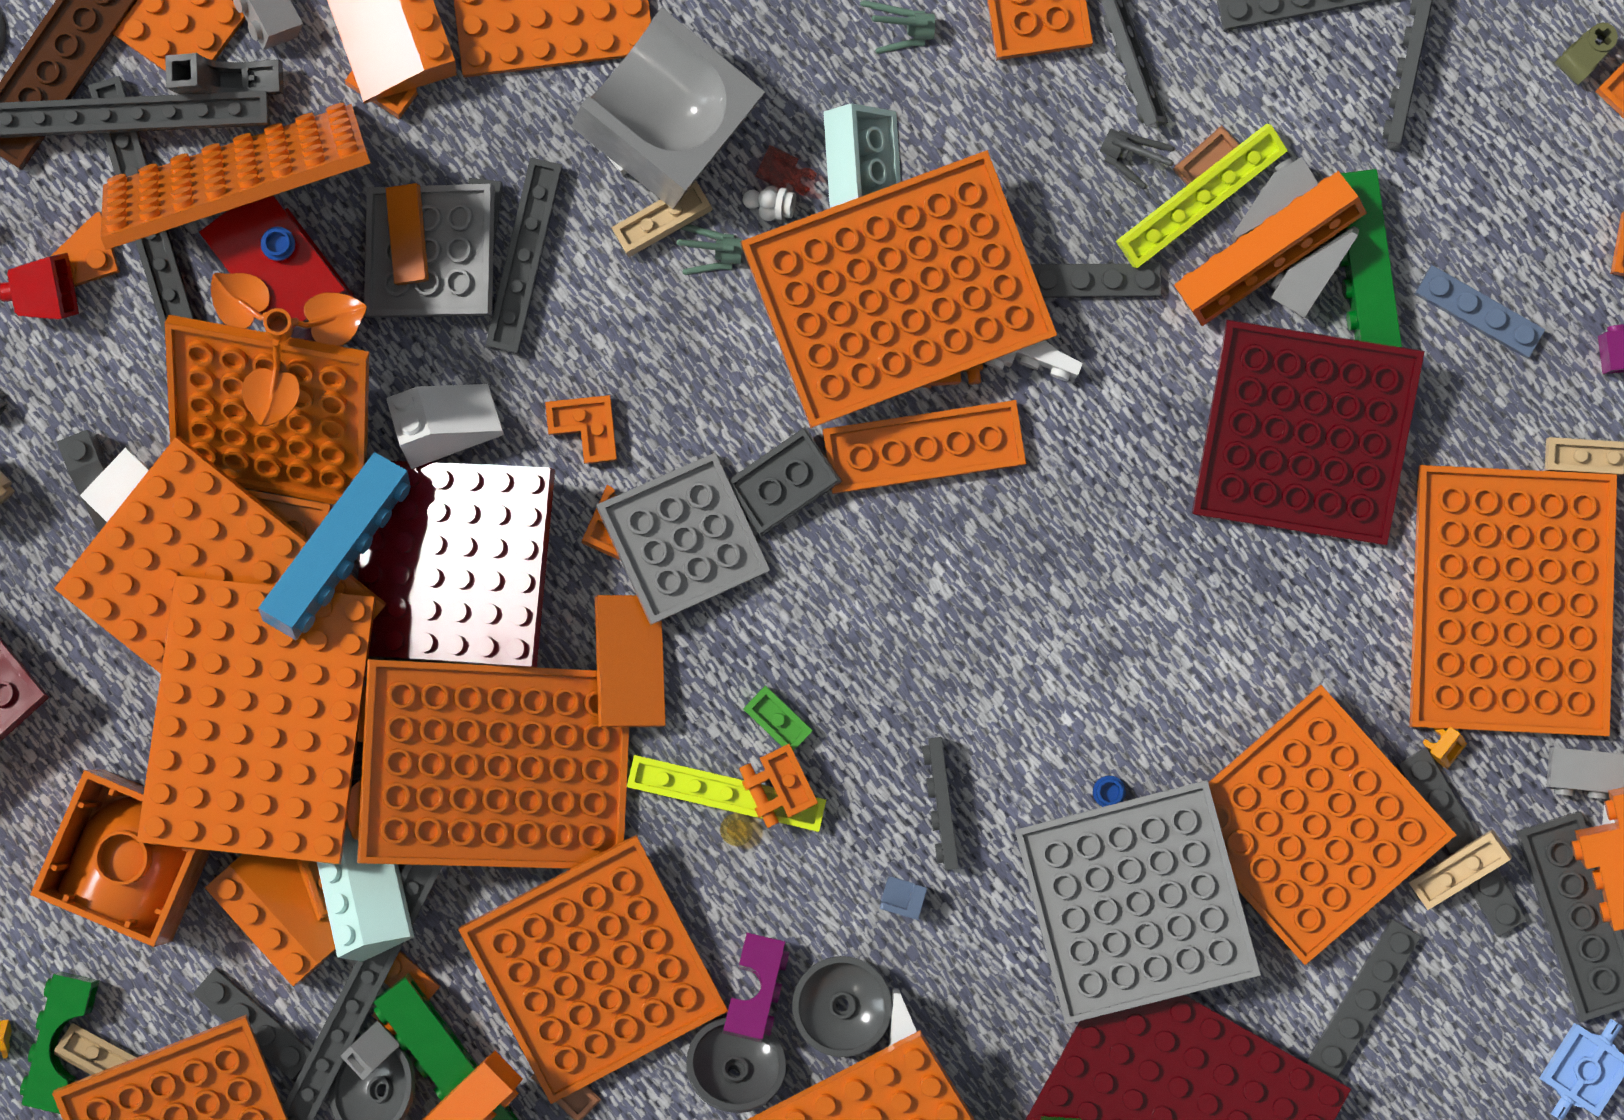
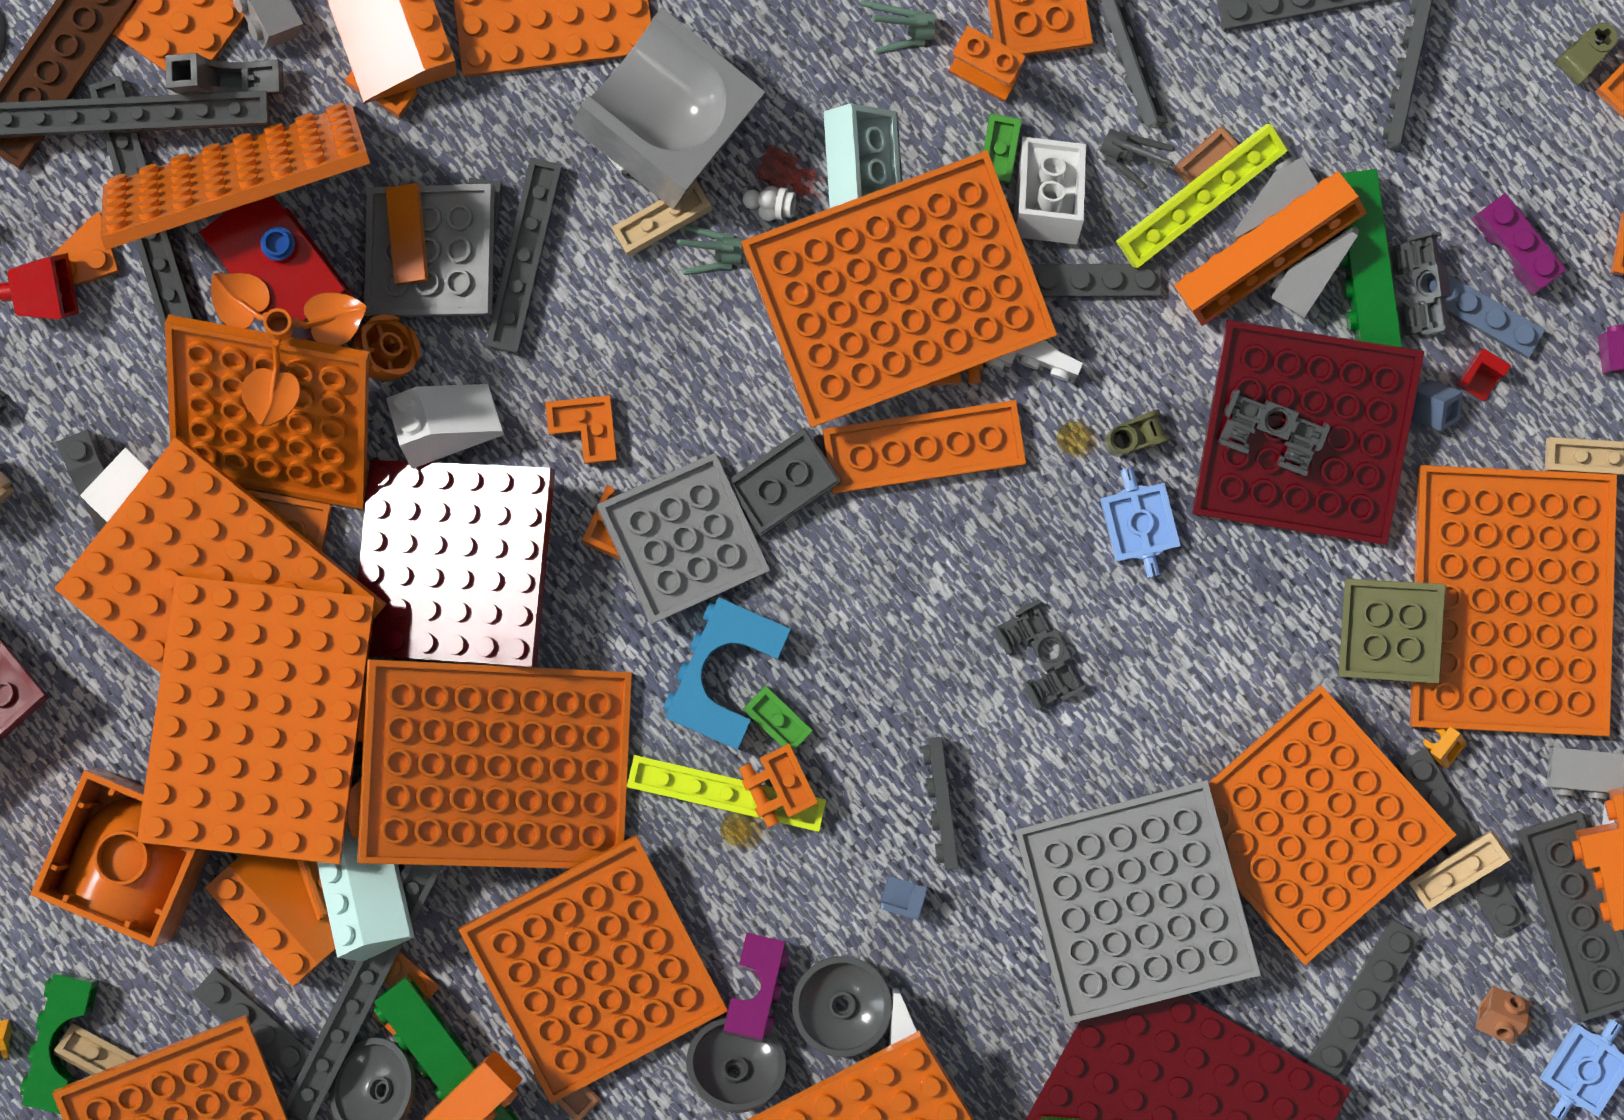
(335, 546): dark azure brick -> none
(370, 1050): light grey panel -> none
(390, 346): none -> orange cylinder
(628, 664): orange tile -> none
(725, 626): none -> dark azure arch
(986, 63): none -> orange panel
(1001, 144): none -> bright green plate
(1034, 626): none -> dark grey piece
(1050, 190): none -> white slope
(1073, 438): none -> clear yellow tile
(1108, 791): blue plate -> none
(1140, 522): none -> light blue plate
(1141, 432): none -> olive piece
(1302, 432): none -> dark grey piece
(1392, 630): none -> olive plate
(1426, 257): none -> dark grey piece
(1437, 405): none -> sand blue panel
(1483, 374): none -> red panel
(1503, 1015): none -> nougat brick
(1532, 258): none -> magenta arch

